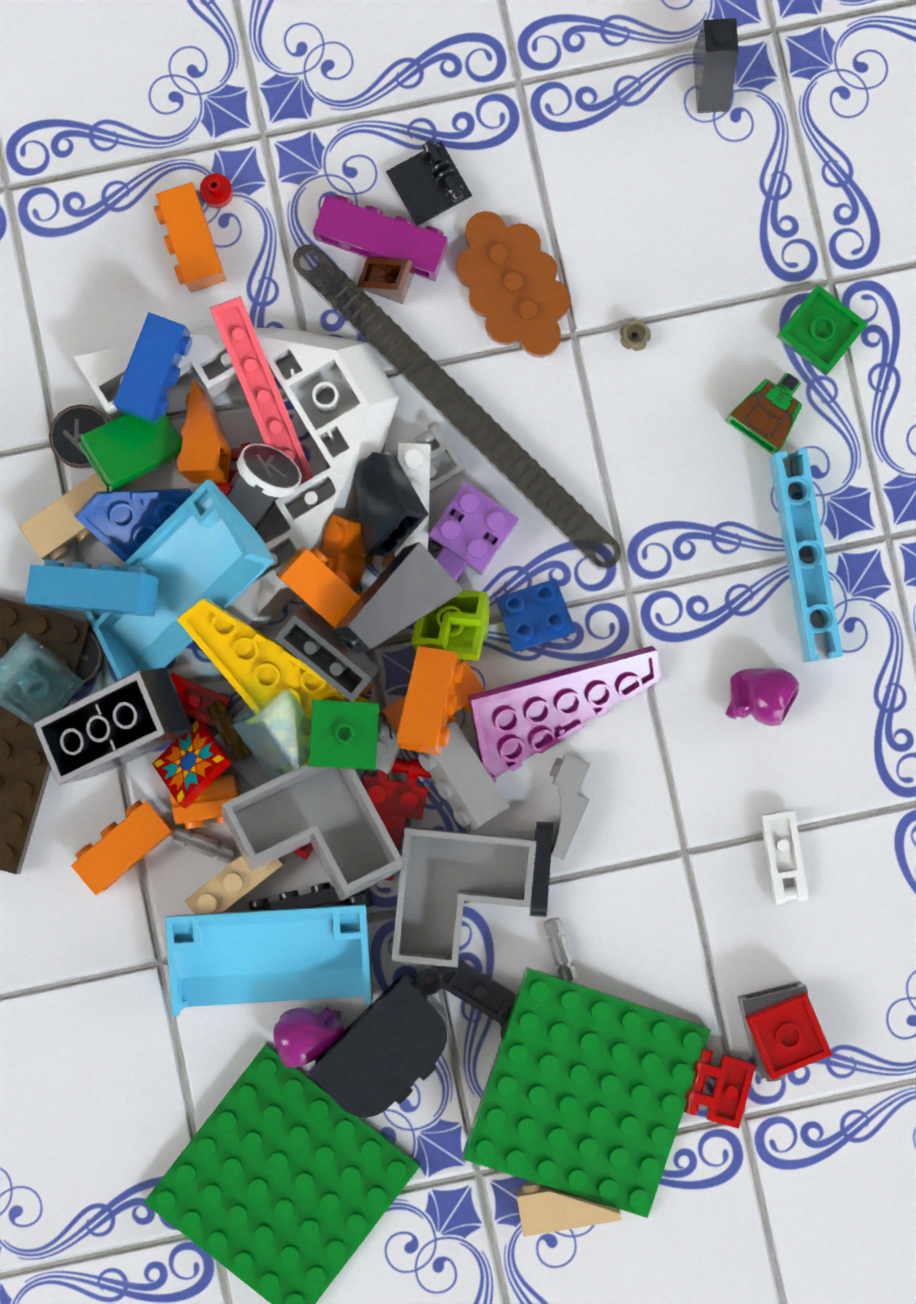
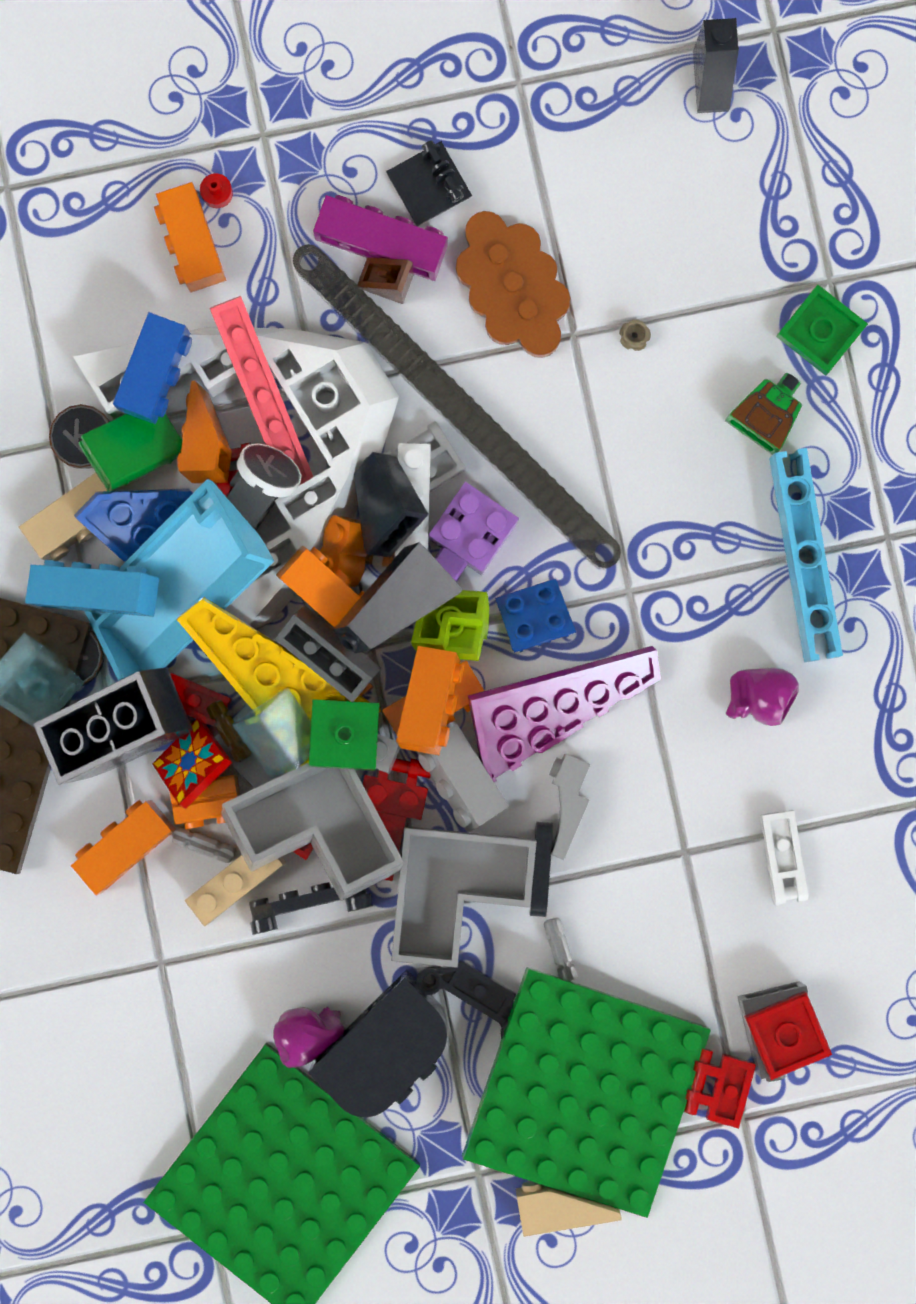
(269, 956): medium azure slope -> none

